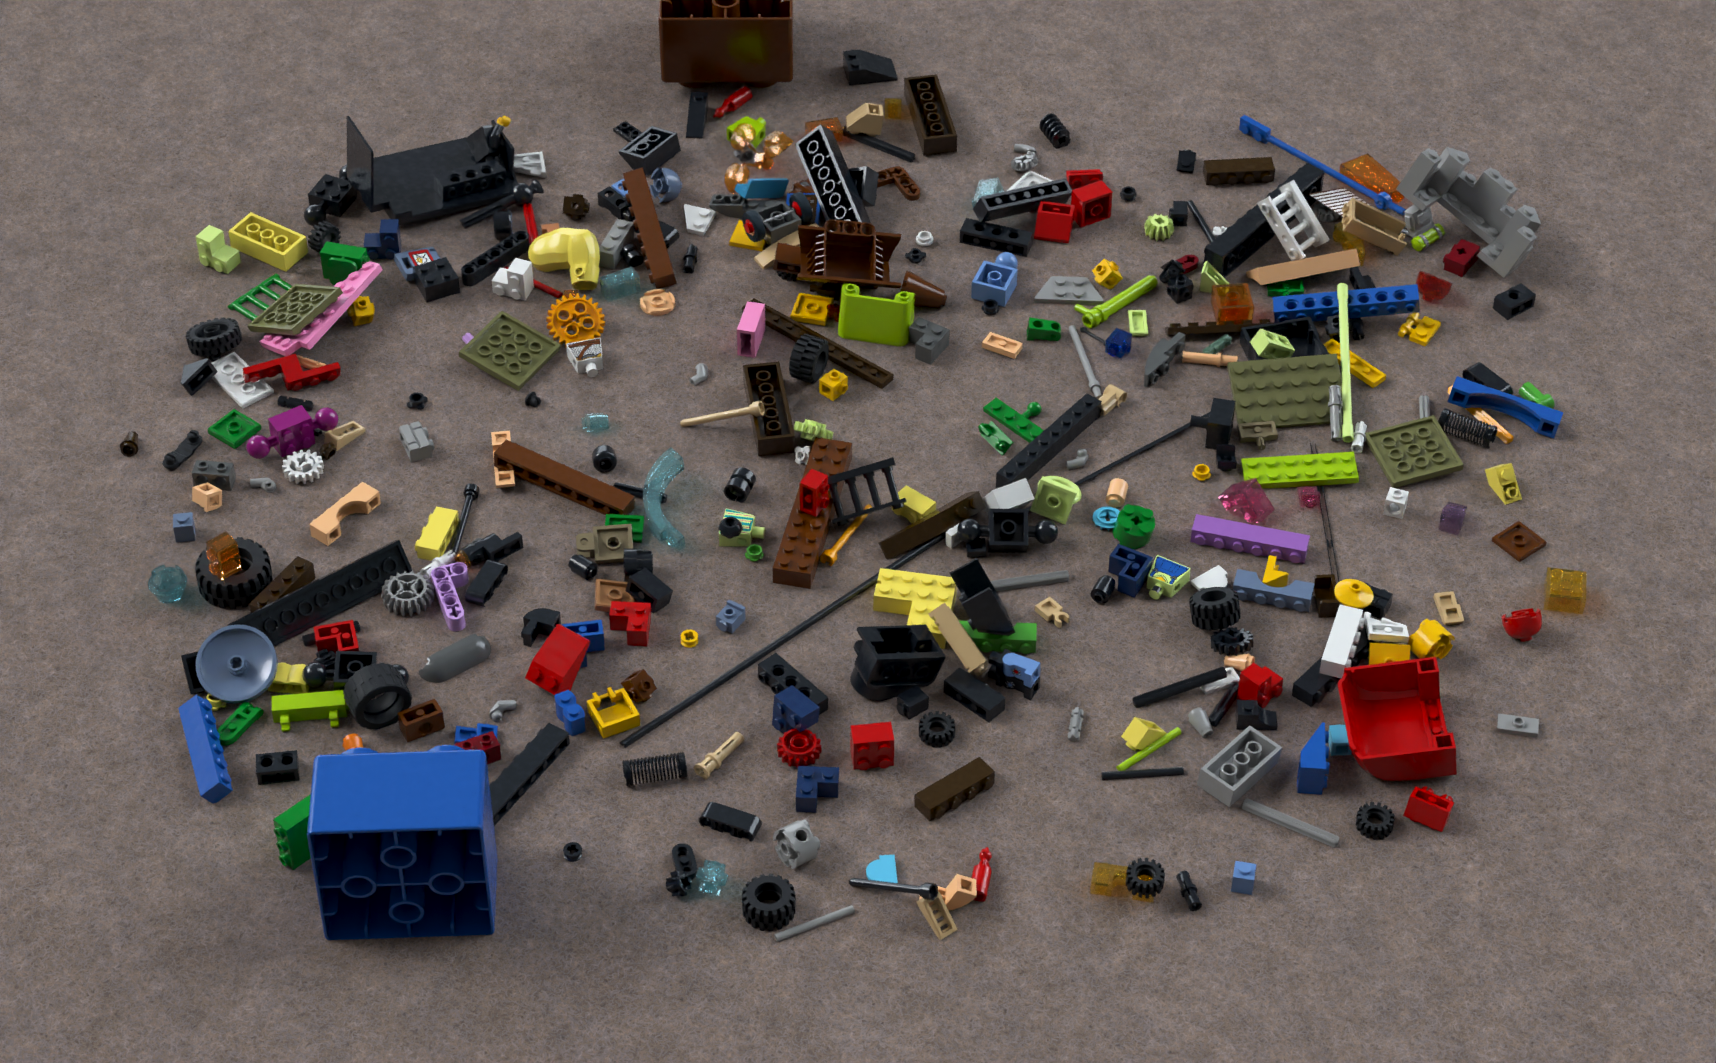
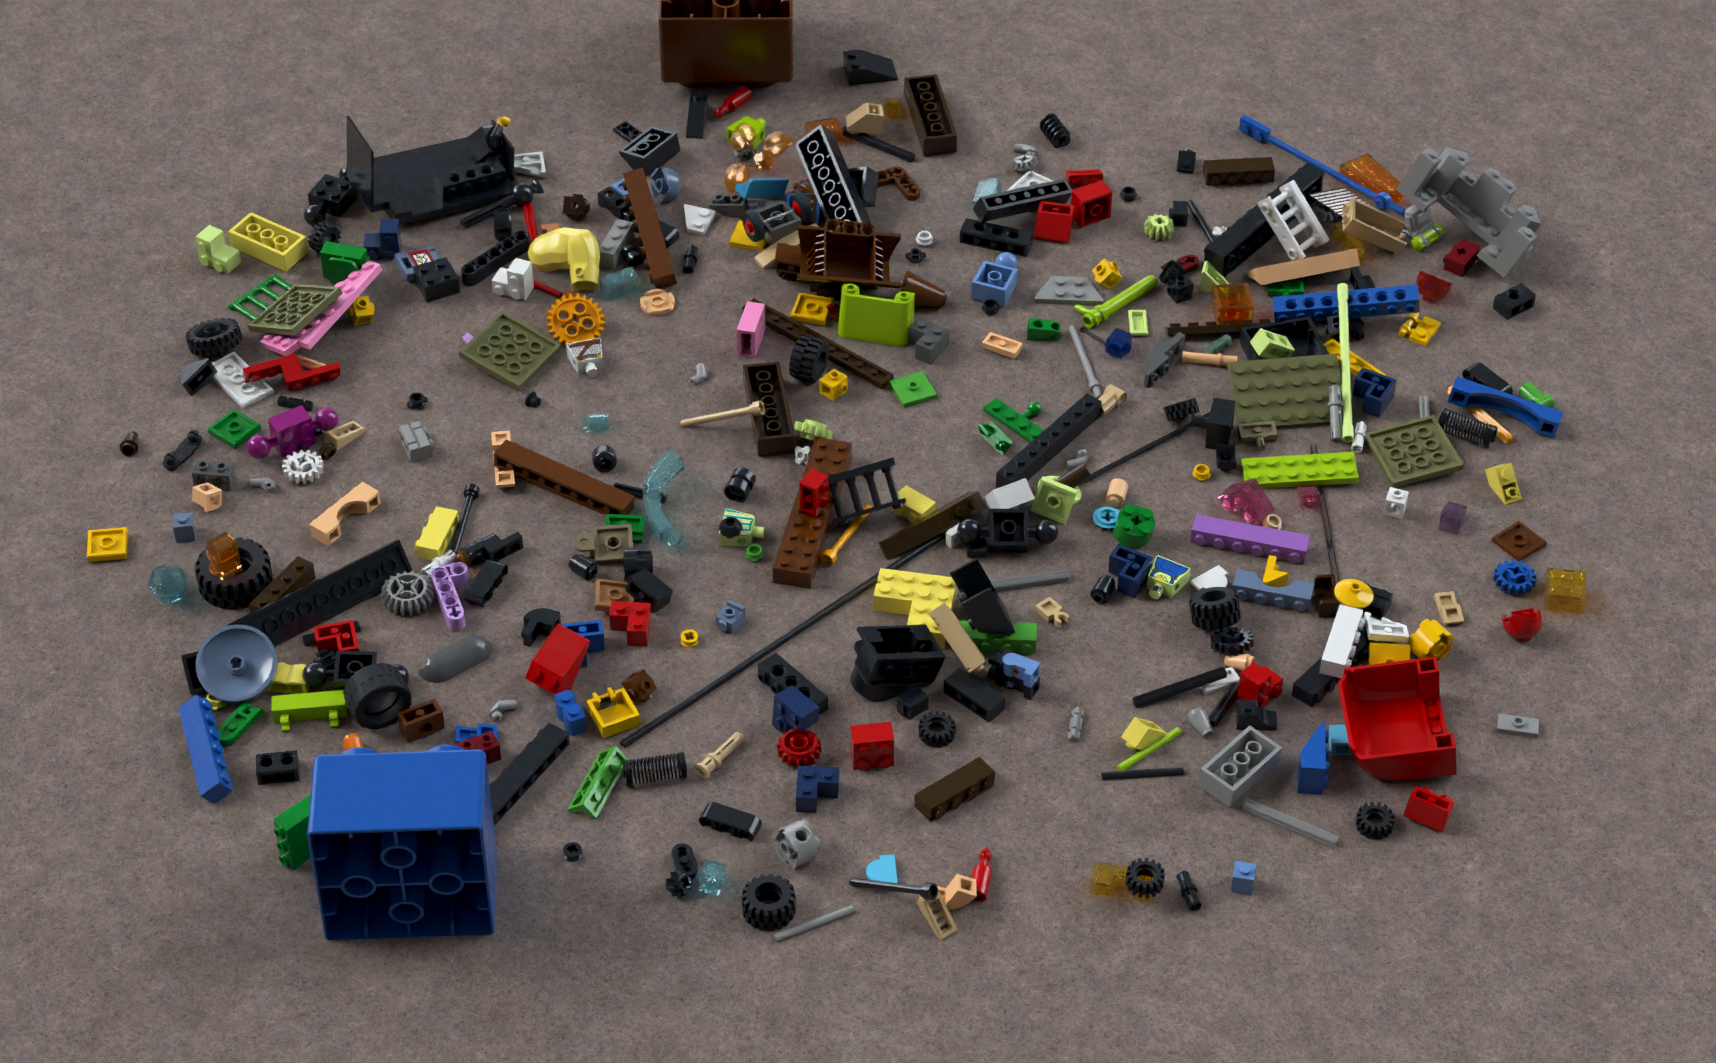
(107, 544): none -> yellow plate
(598, 782): none -> bright green fence
(913, 389): none -> bright green plate
(1075, 476): none -> dark brown wheel
(1181, 409): none -> black tyre
(1272, 521): none -> tan plate
(1375, 390): none -> dark blue brick
(1514, 577): none -> blue gear

